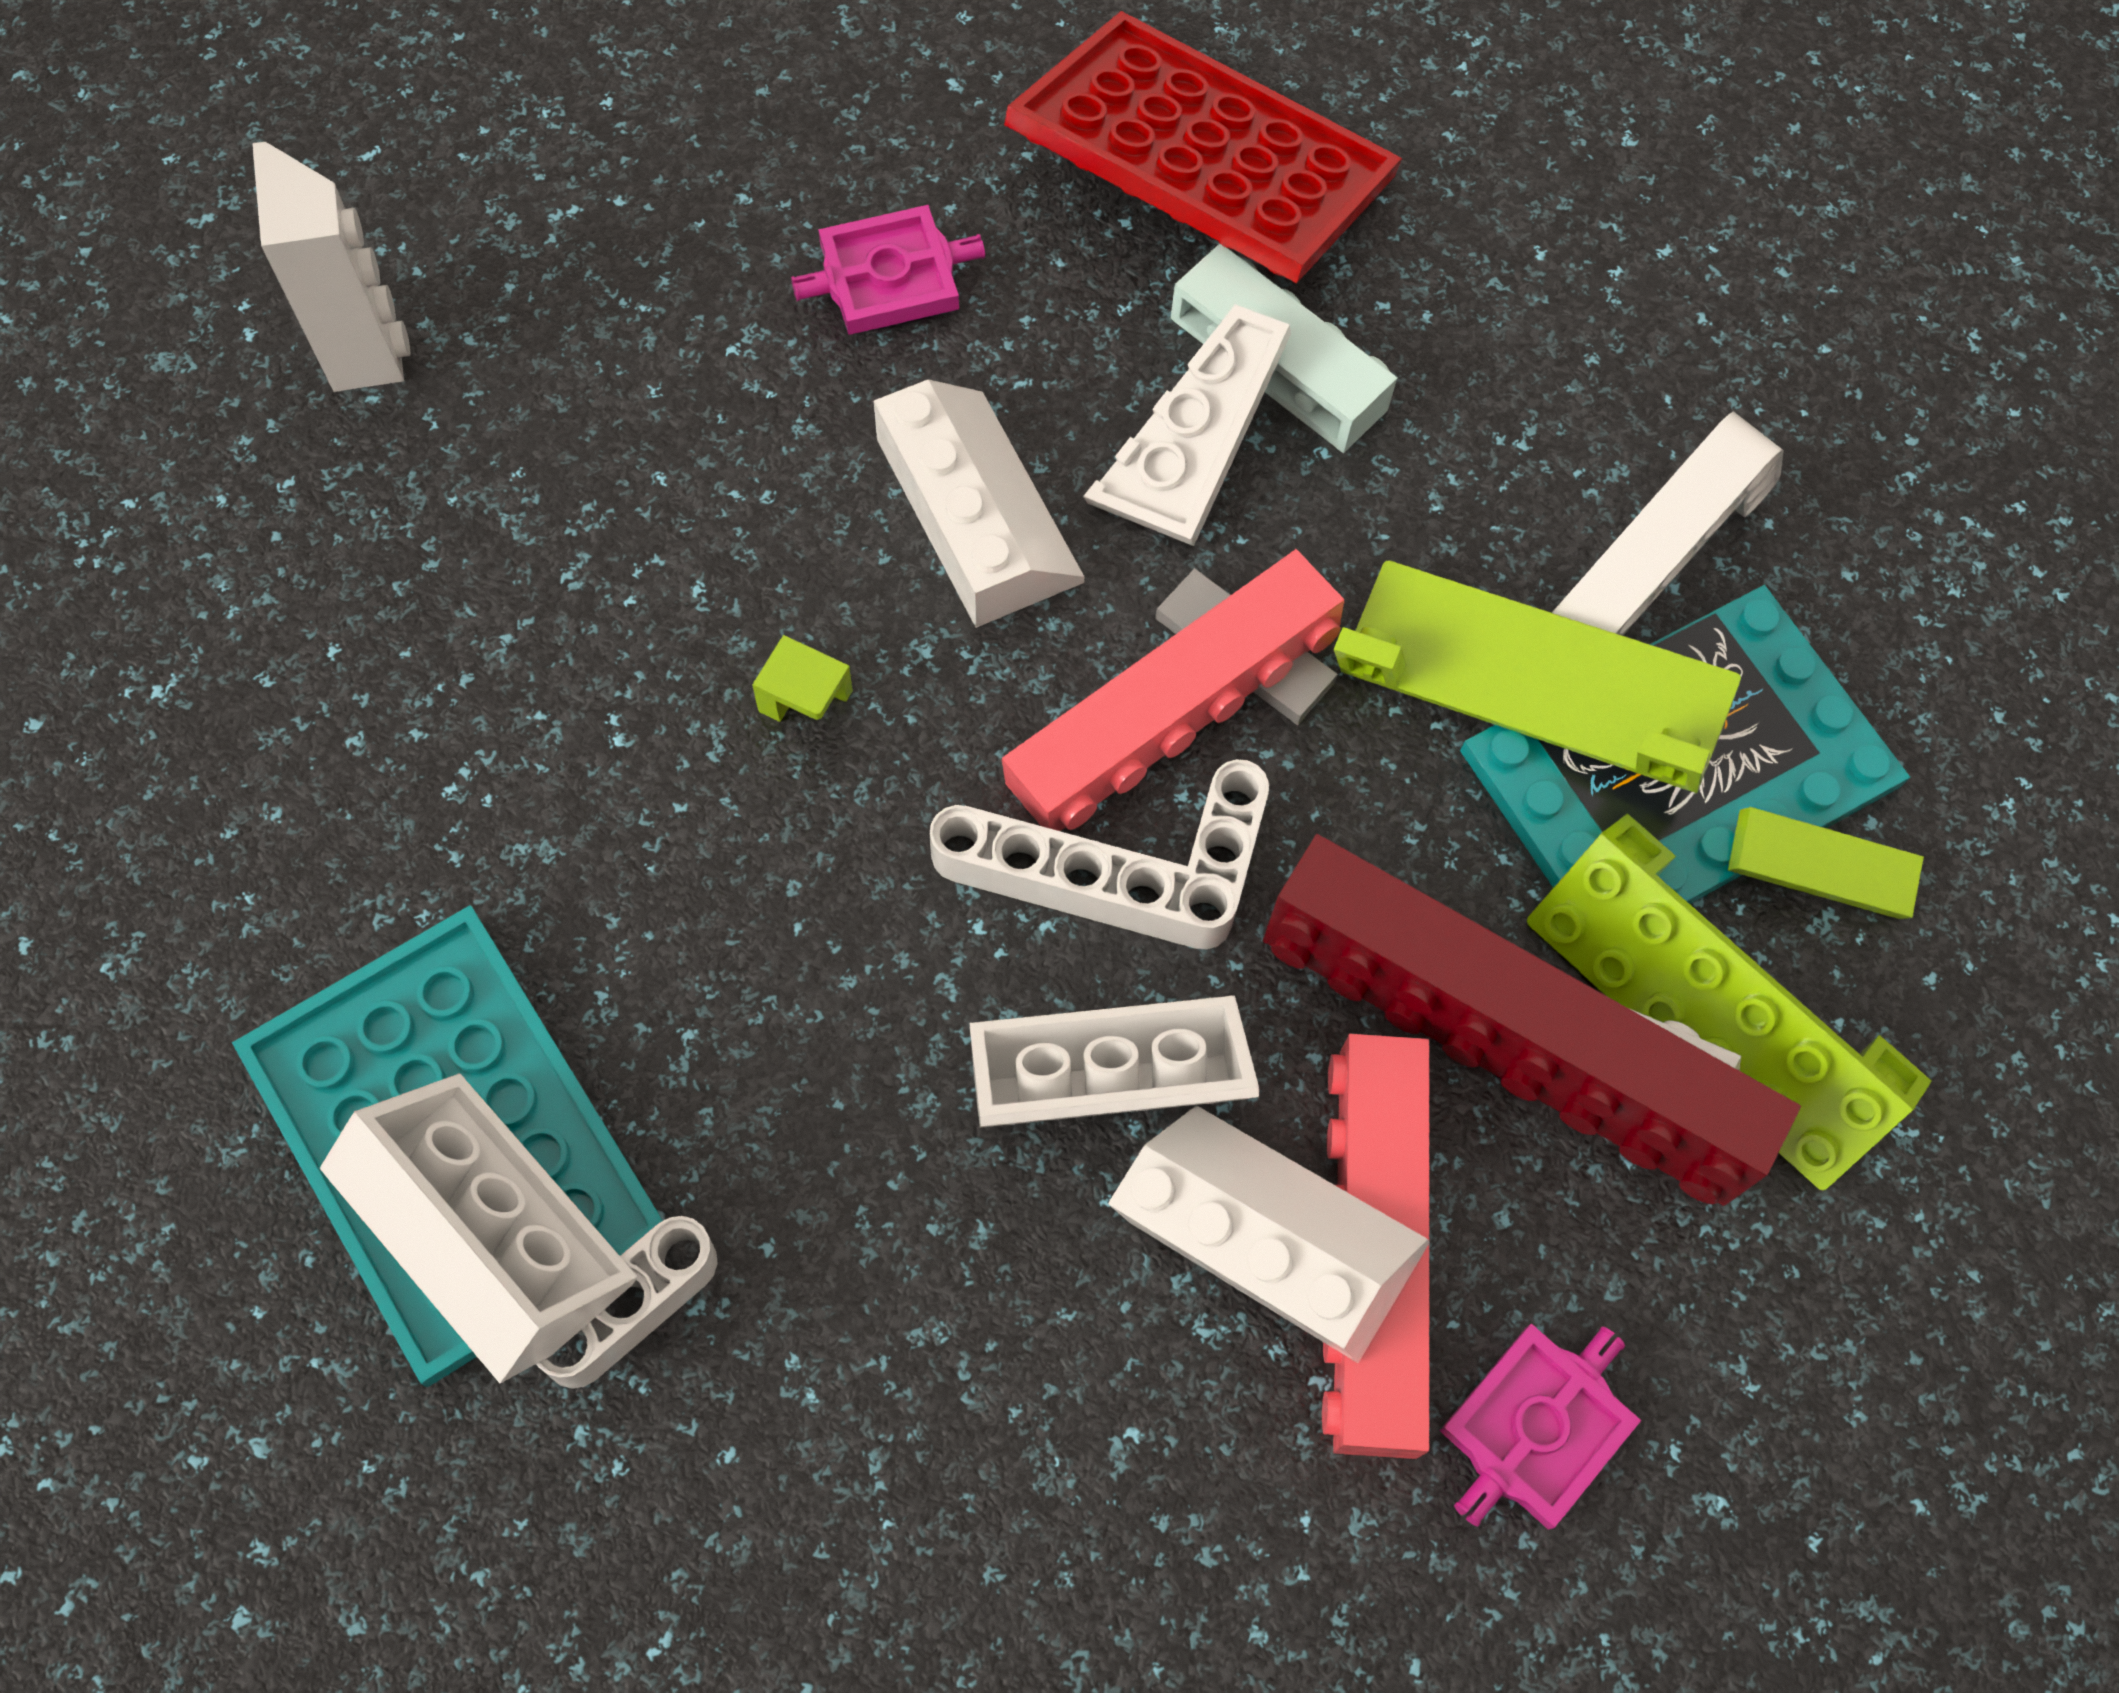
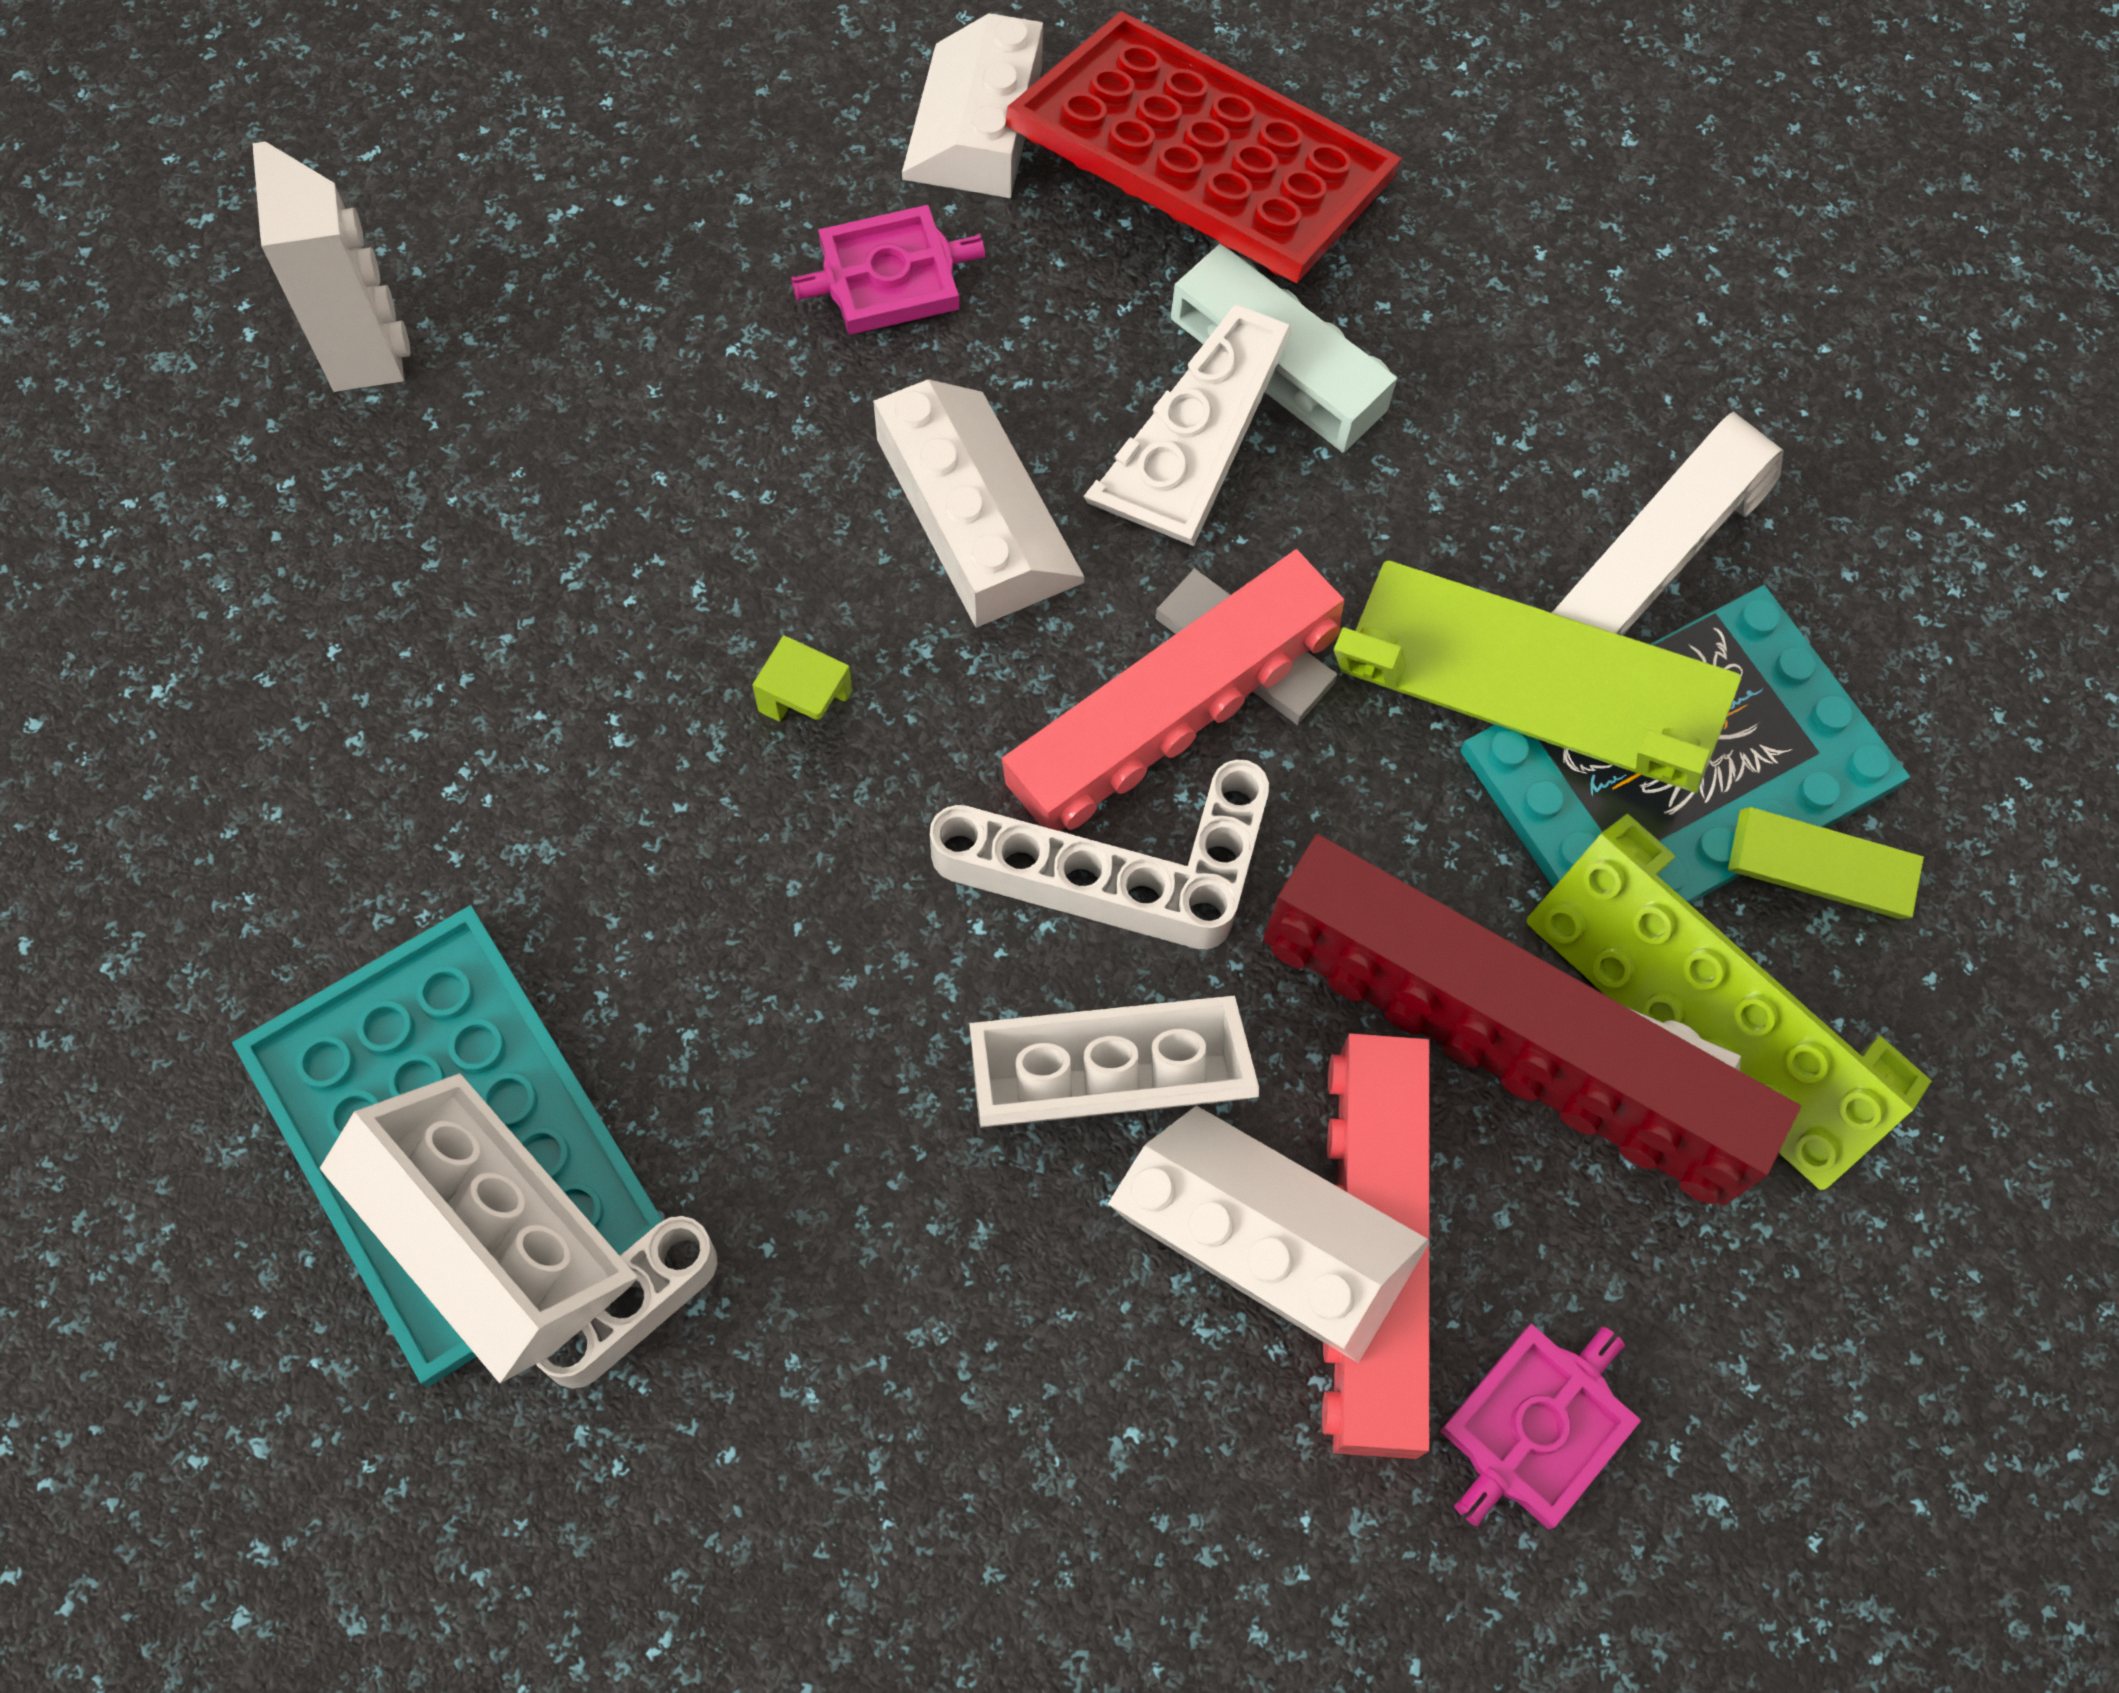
(961, 119): none -> white slope

